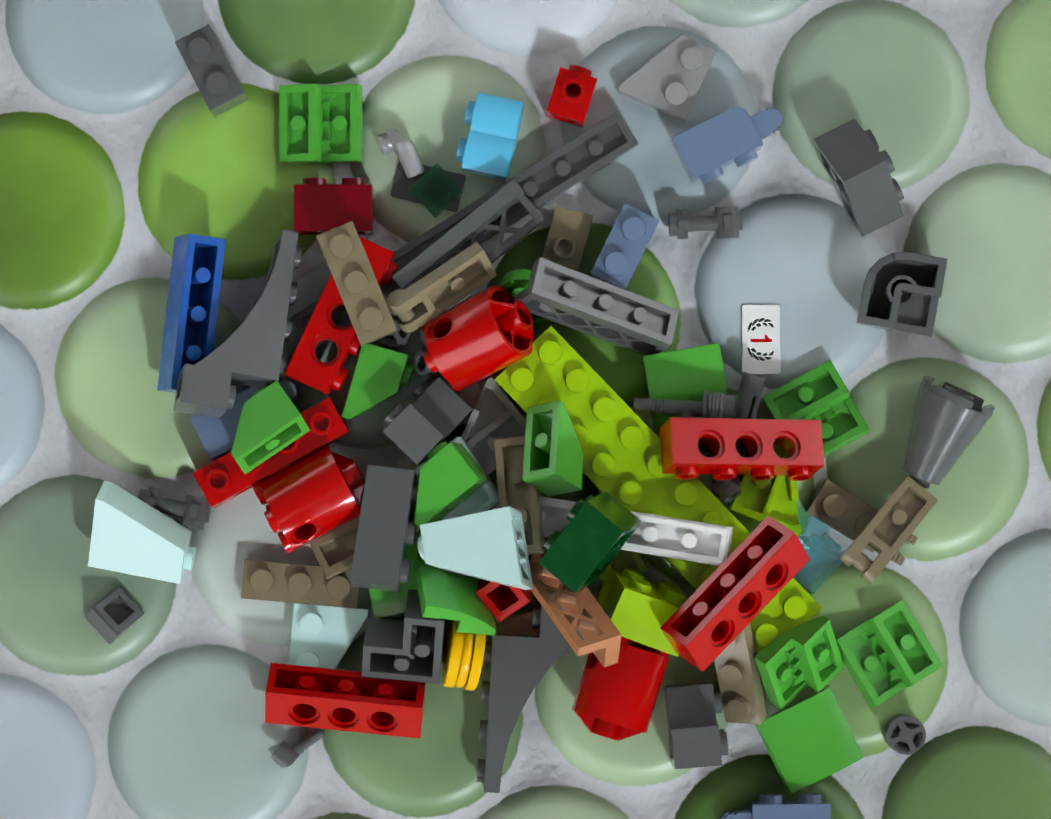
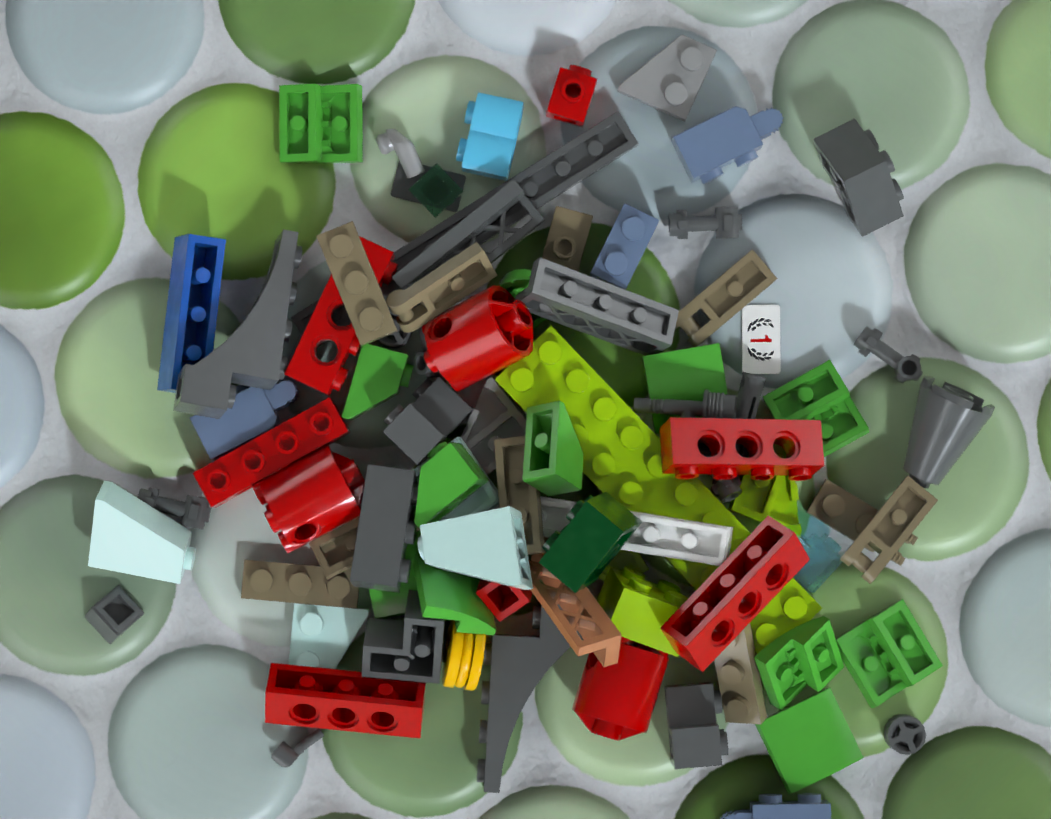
(211, 70): dark grey brick -> none
(266, 427): bright green slope -> none
(328, 206): dark red brick -> none
(725, 297): none -> dark tan plate
(902, 293): dark grey brick -> none
(905, 368): none -> dark grey bar

